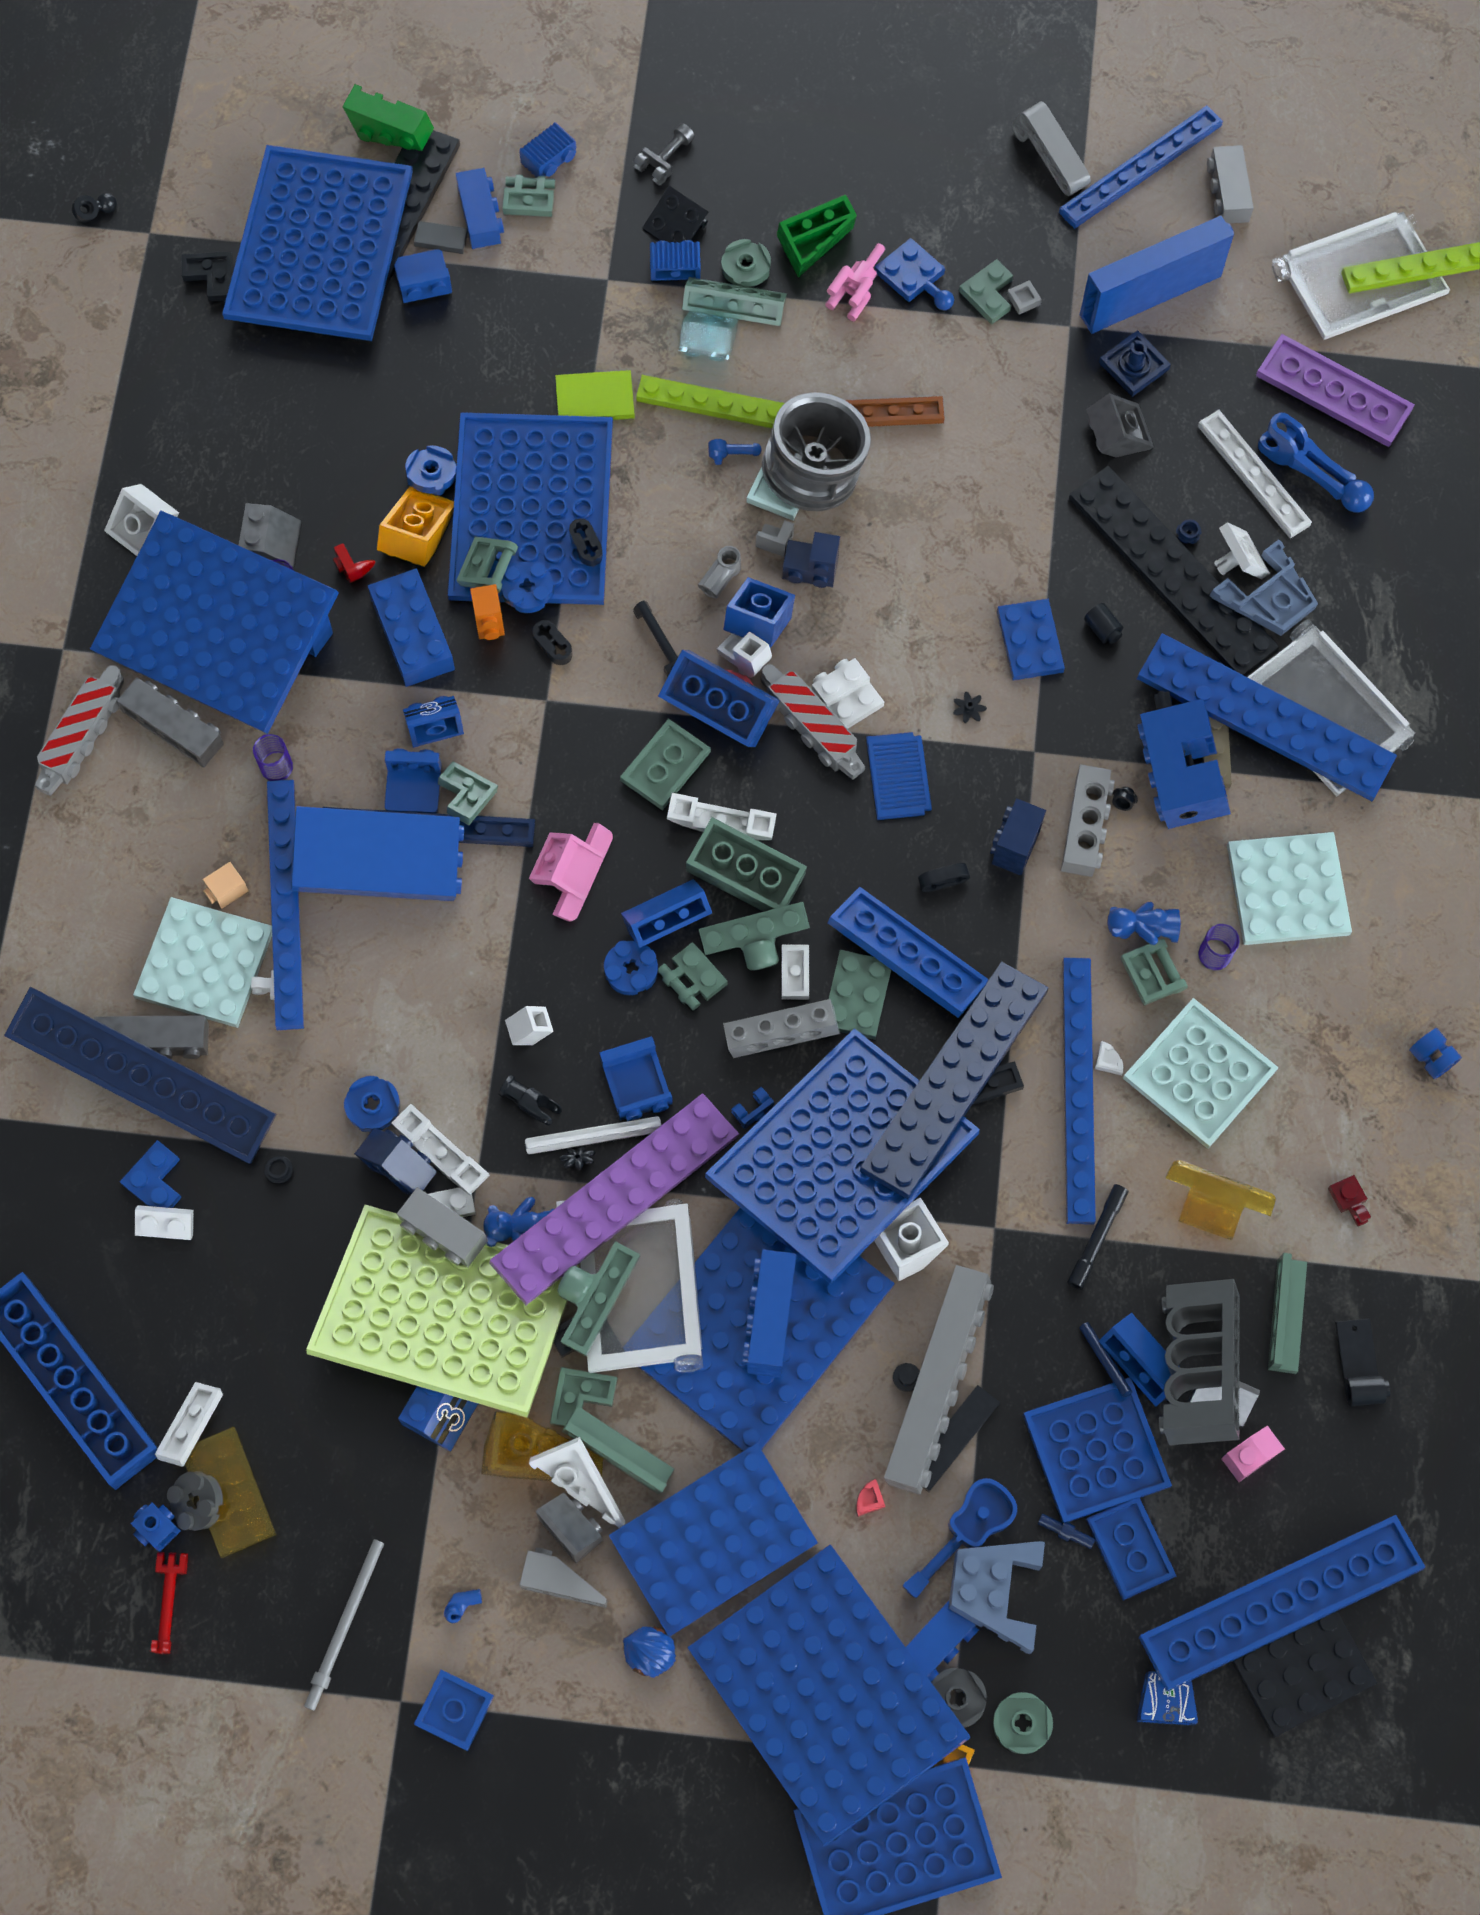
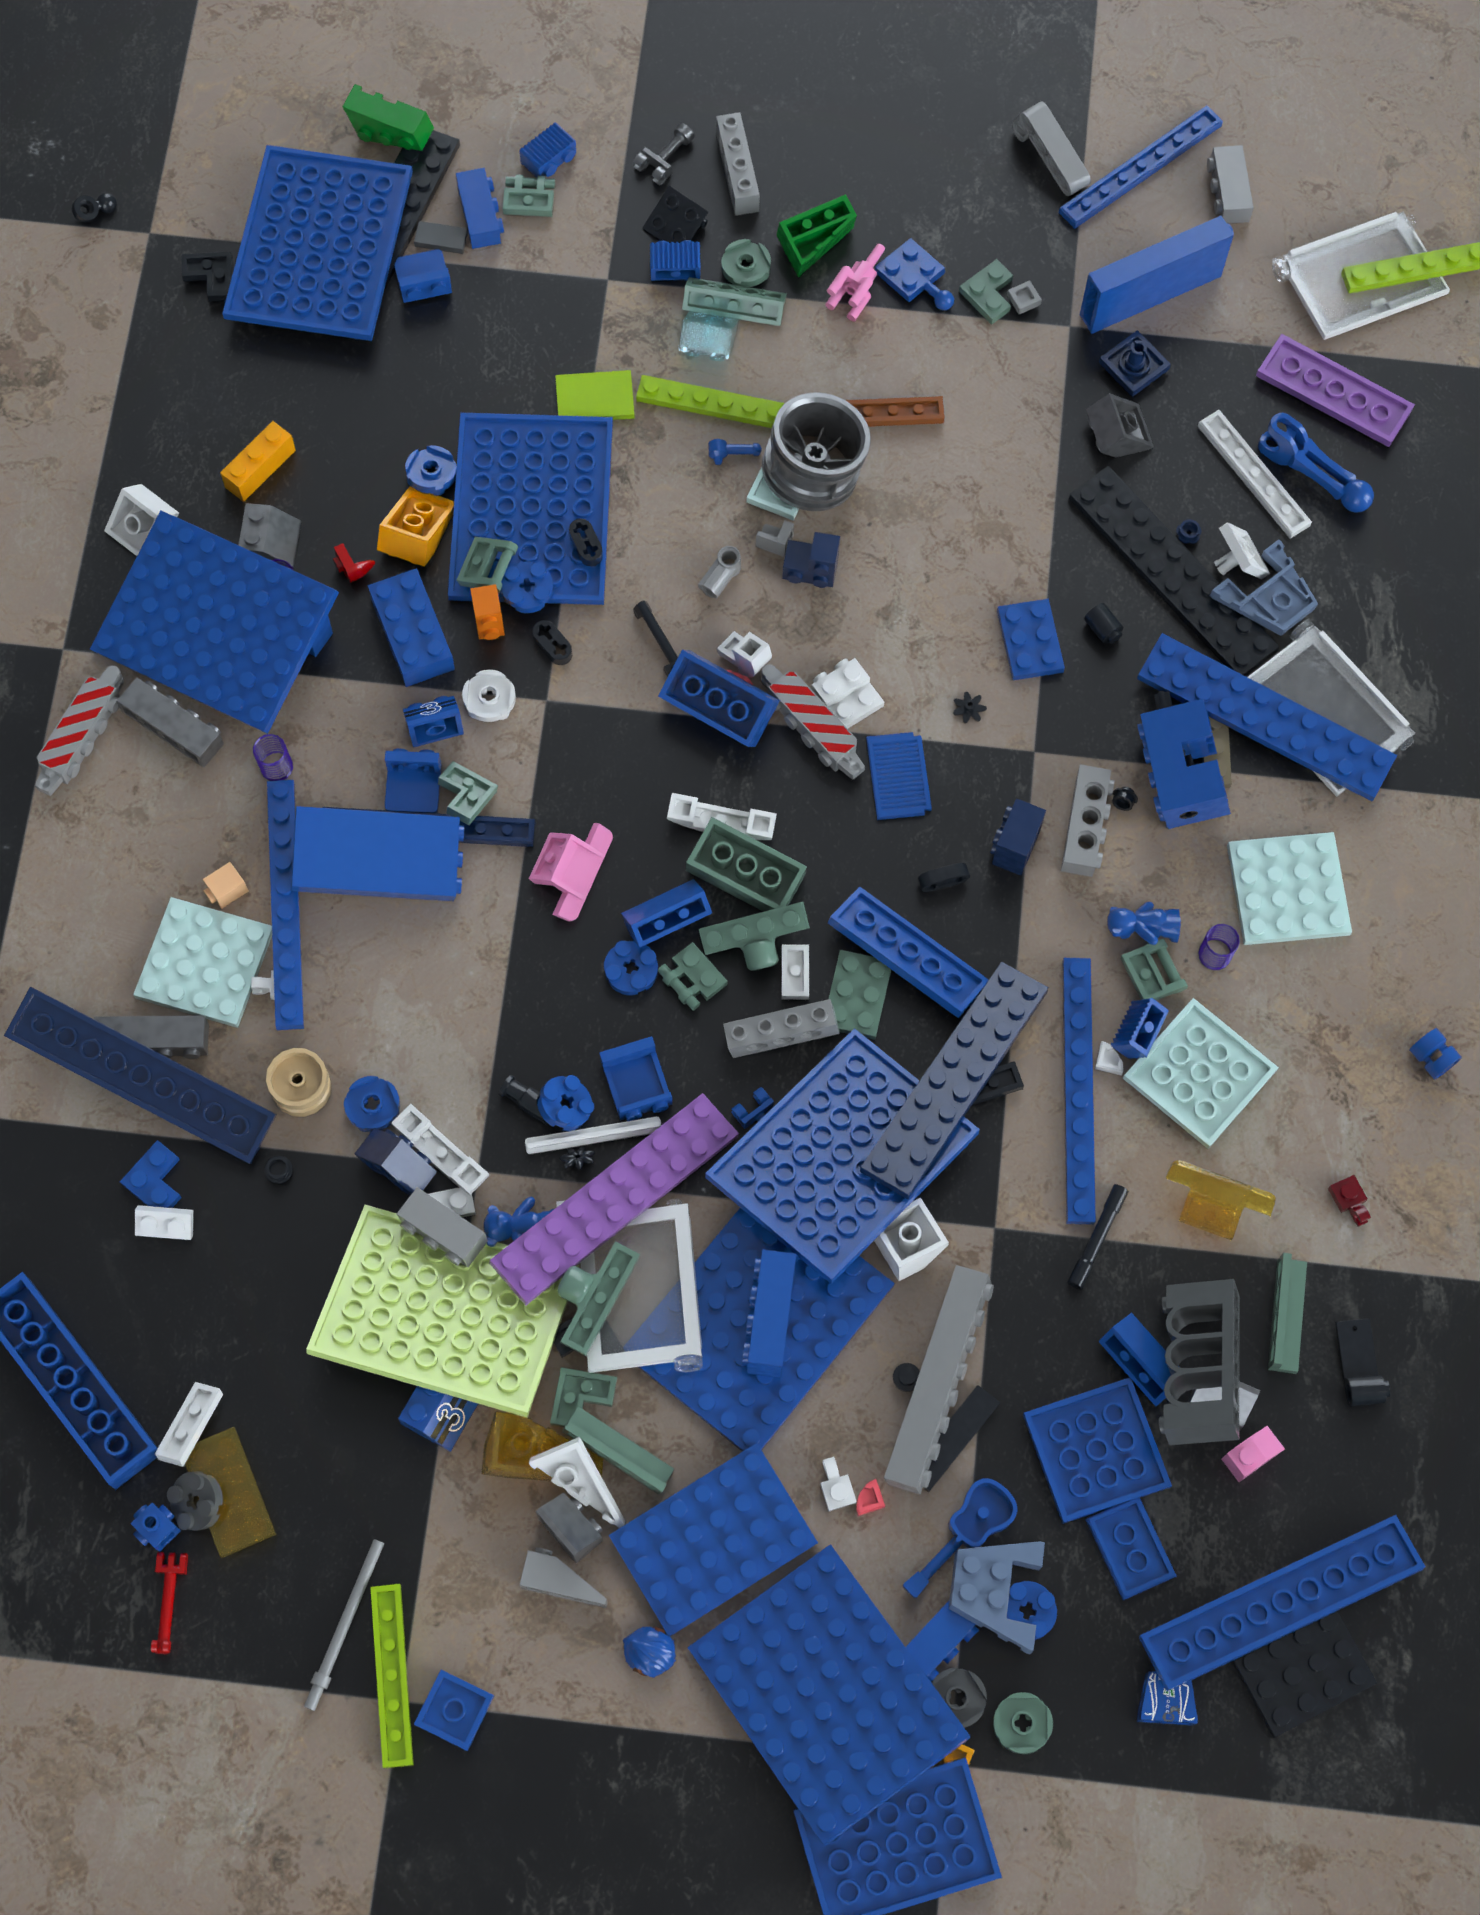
(258, 461): none -> light orange brick
(283, 1079): none -> tan wheel
(391, 1676): none -> lime plate
(459, 1603): blue arm -> none
(497, 708): none -> white plate
(529, 1025): white brick -> none
(575, 1093): none -> blue plate
(665, 764): sand green plate -> none
(737, 164): none -> light grey brick
(759, 610): blue brick -> none
(837, 1490): none -> white plate
(1042, 1603): none -> blue plate
(1066, 1531): dark blue bar -> none
(1105, 1360): dark blue bar -> none
(1139, 1028): none -> blue brick

